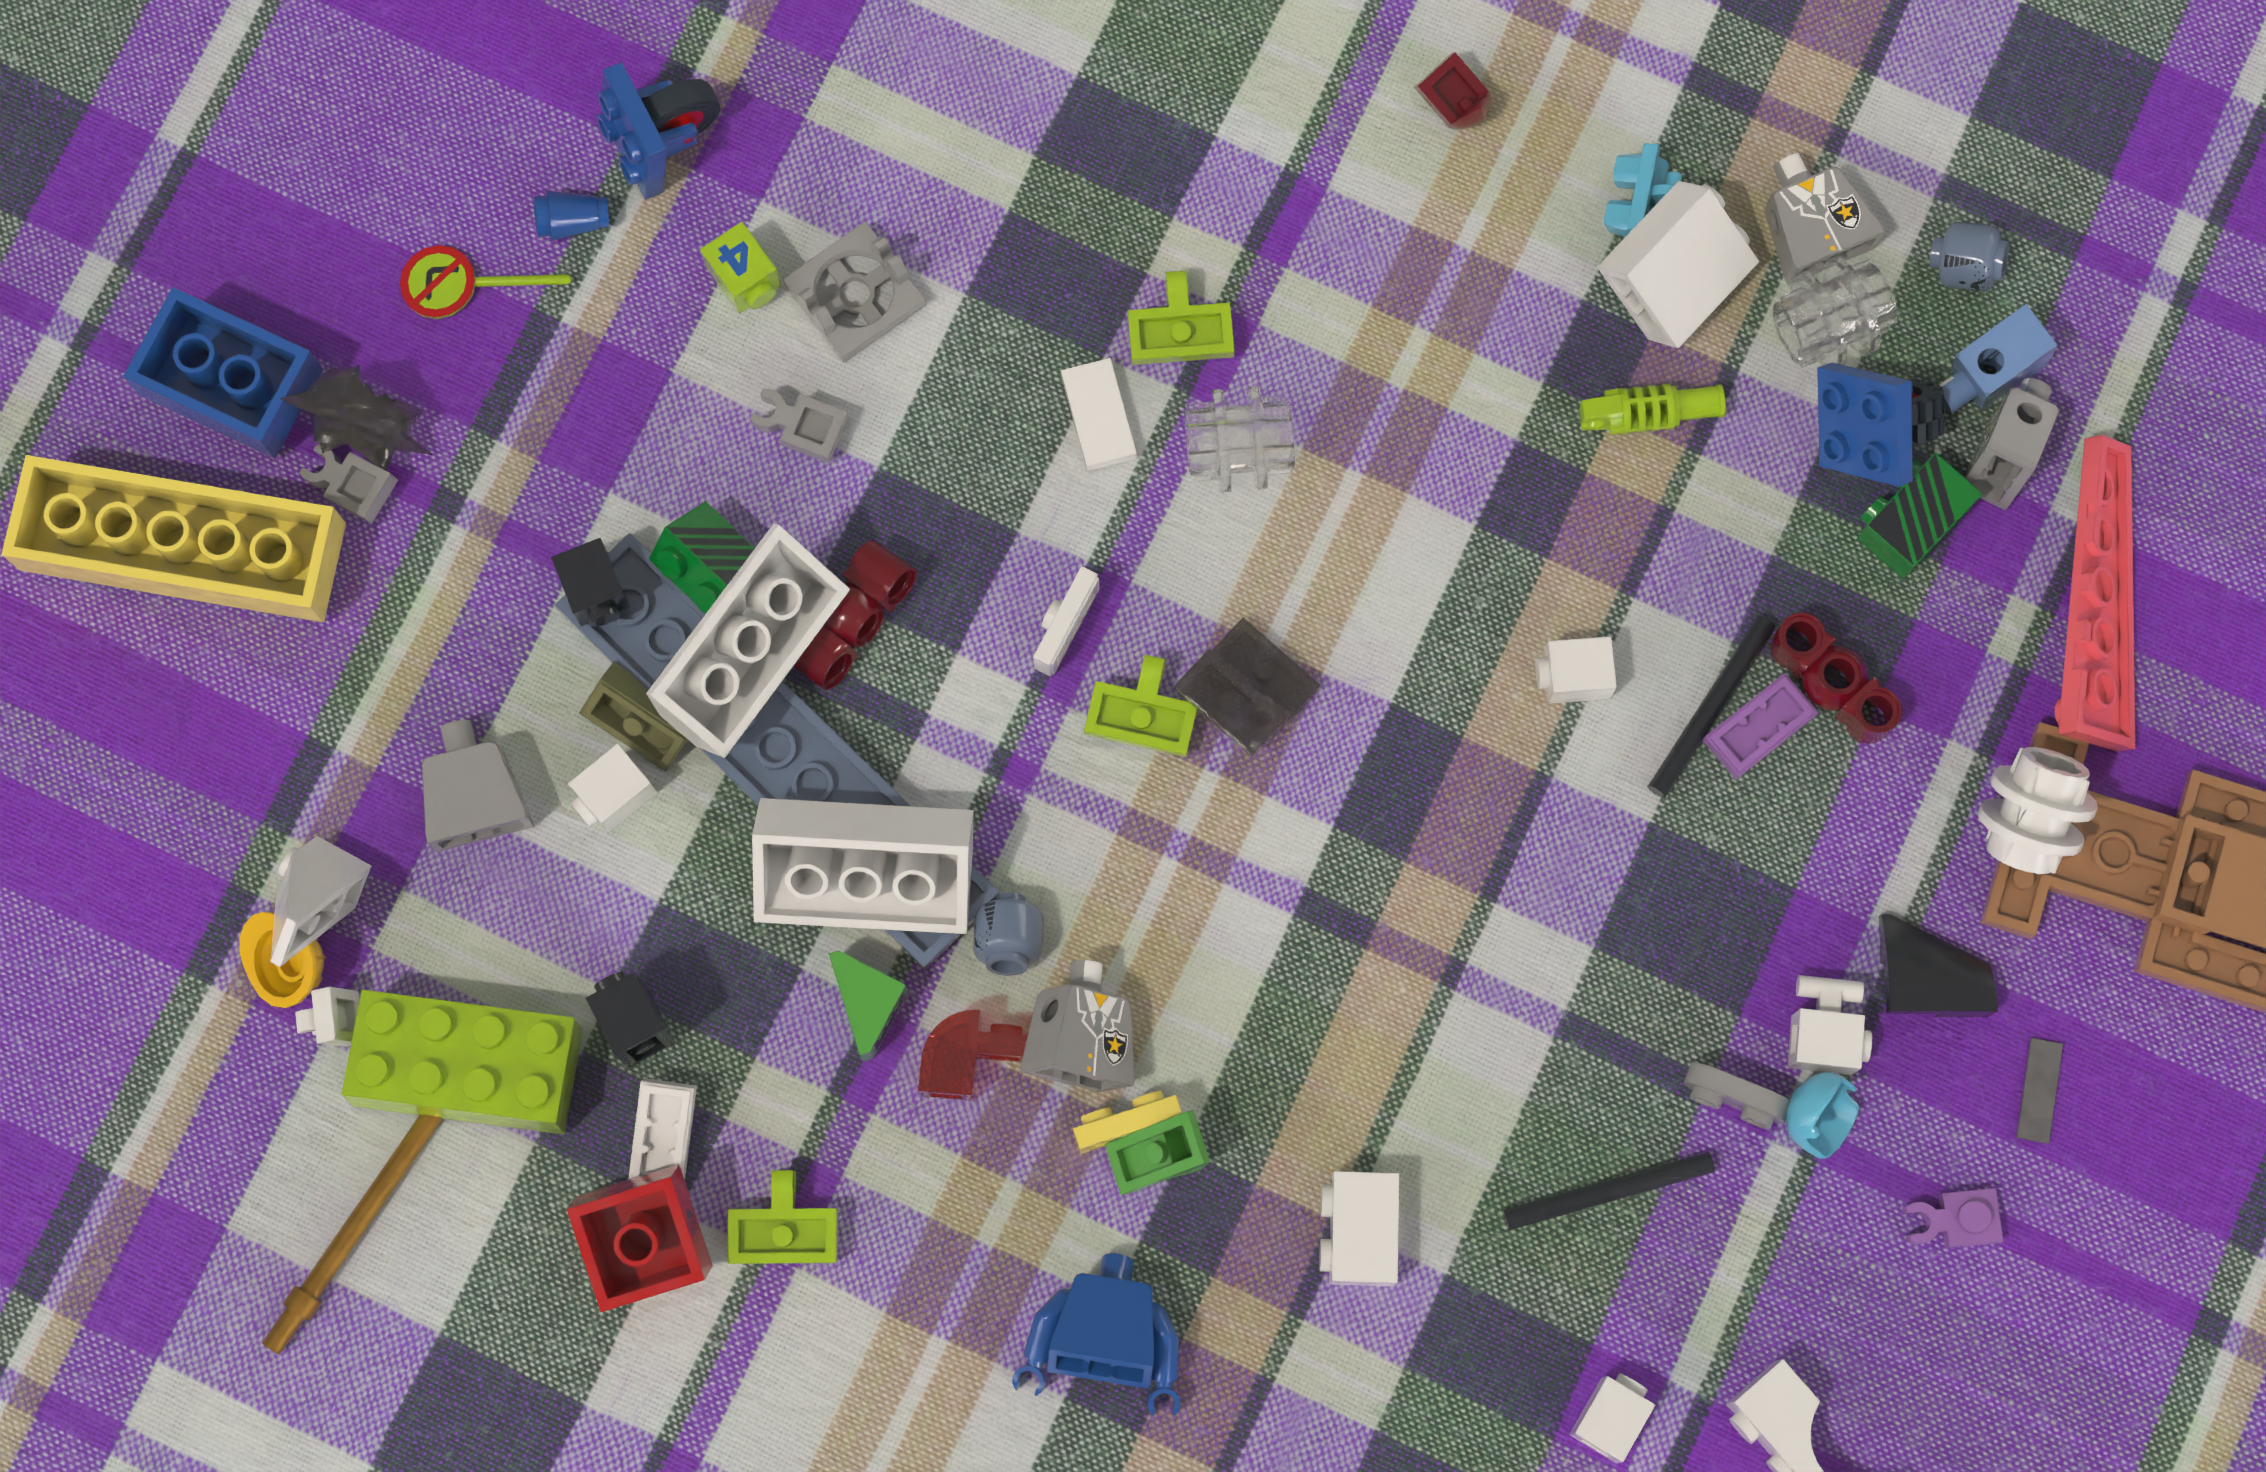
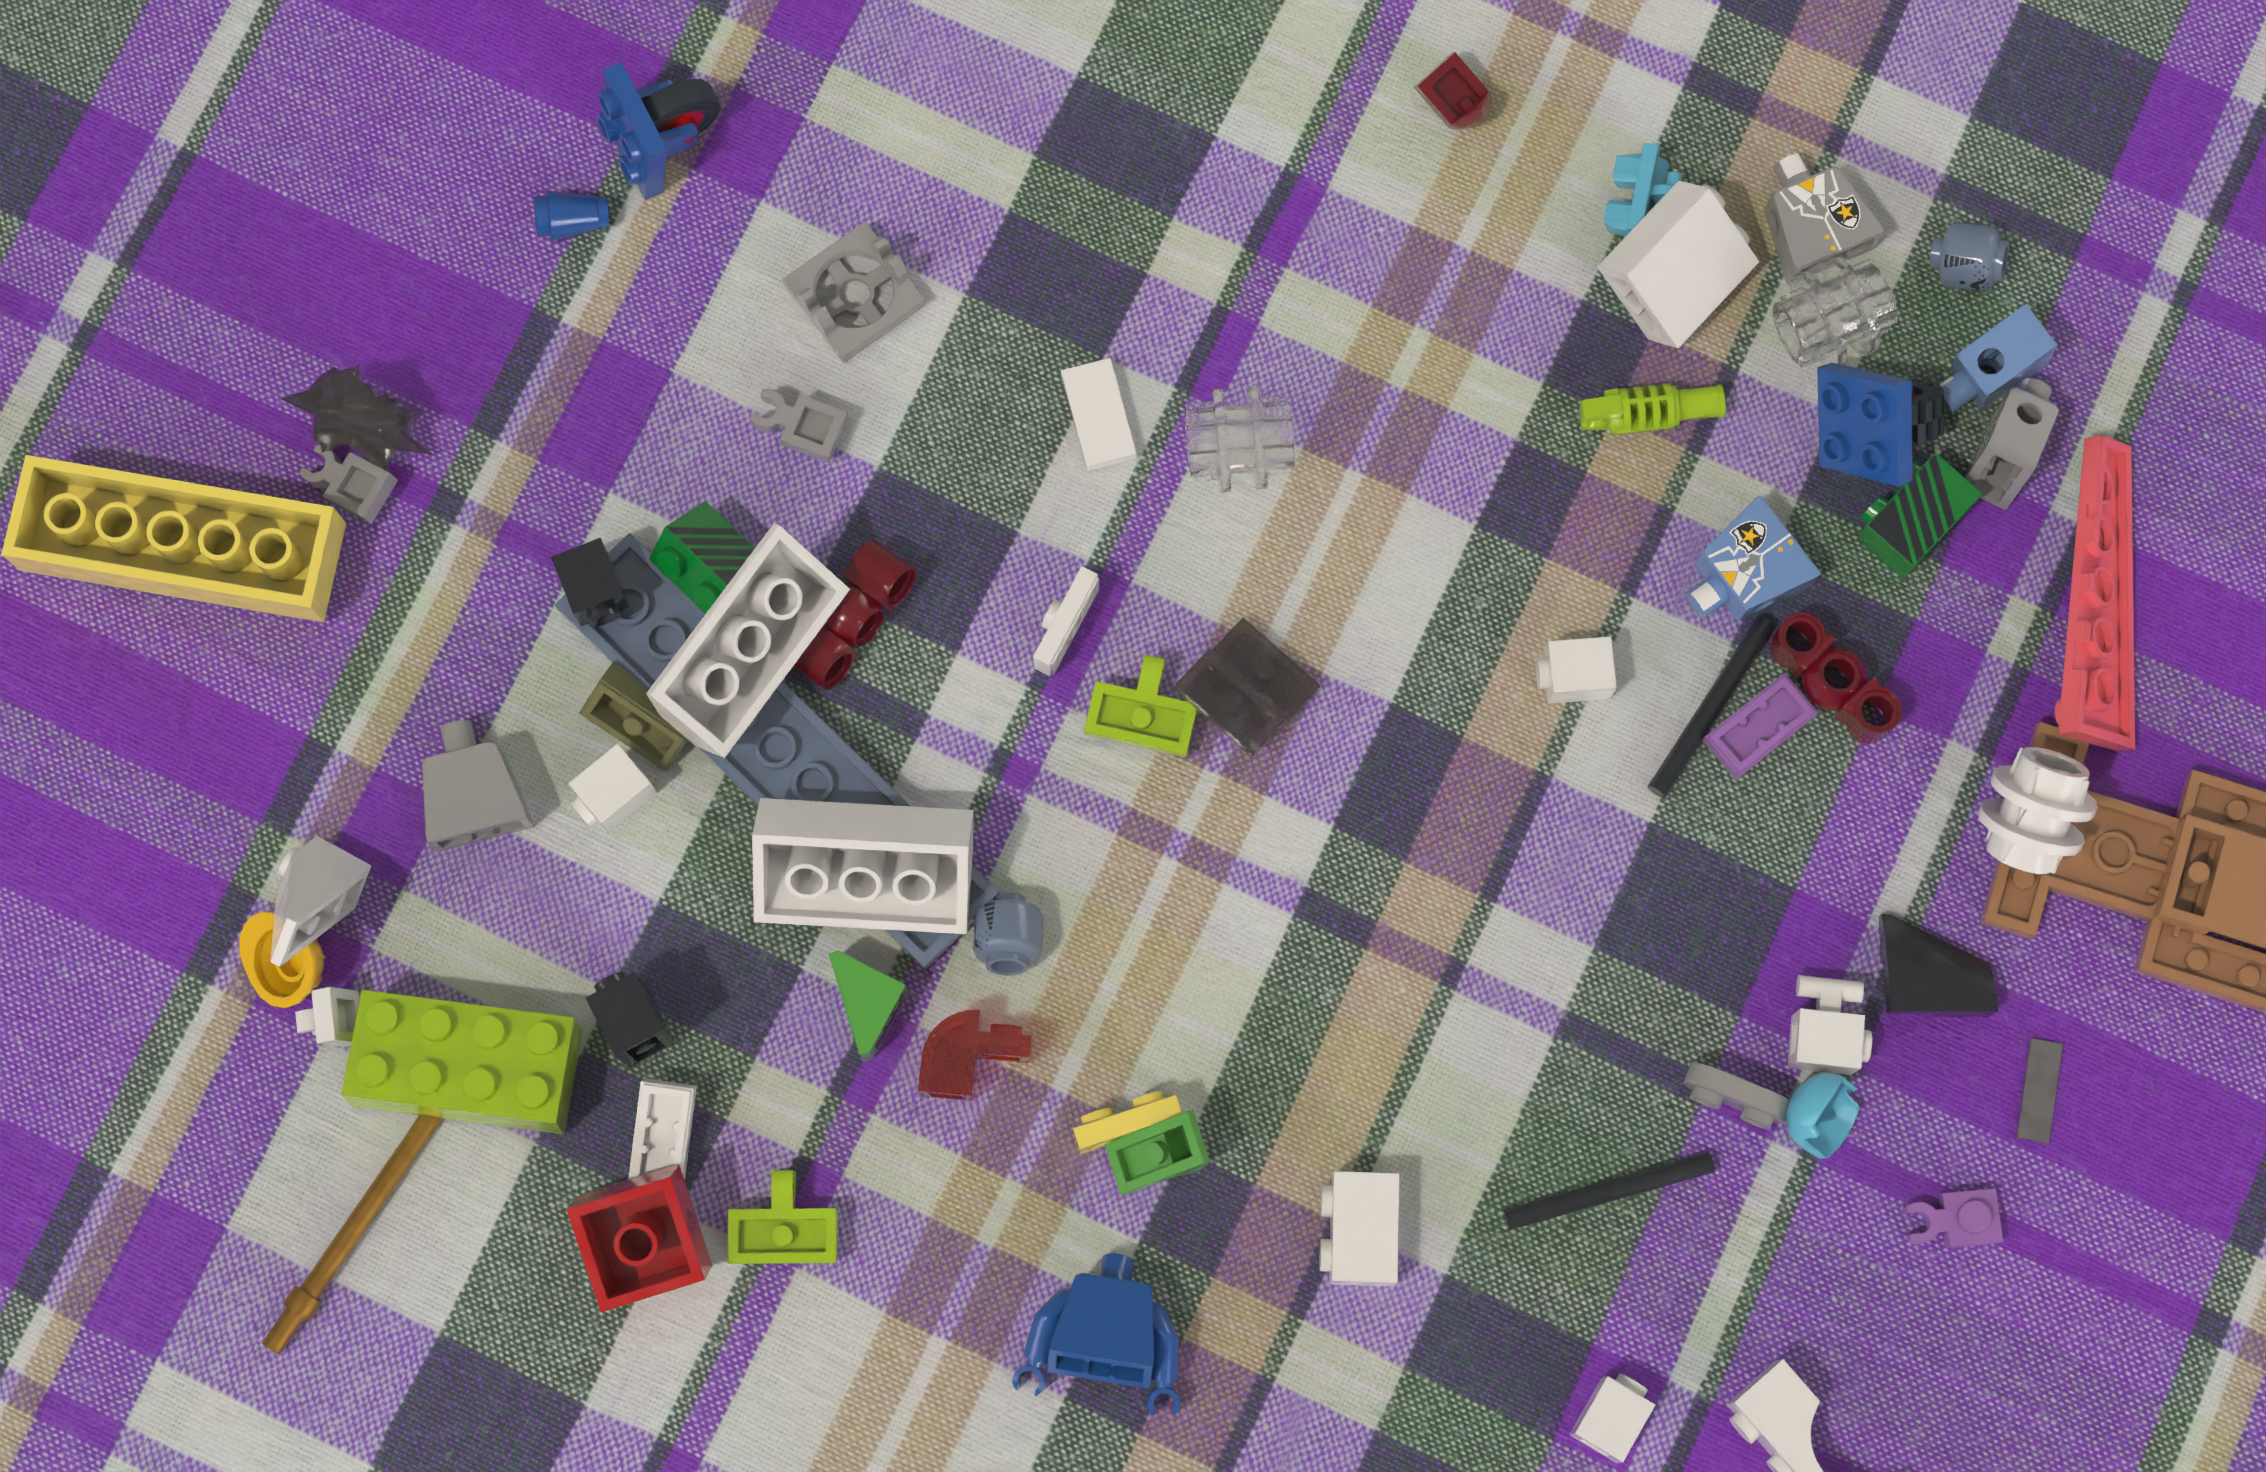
(222, 372): blue brick -> none
(442, 281): piece -> none
(741, 268): lime brick -> none
(1081, 1034): light grey torso -> none
(1180, 329): lime plate -> none
(1751, 566): none -> medium blue torso

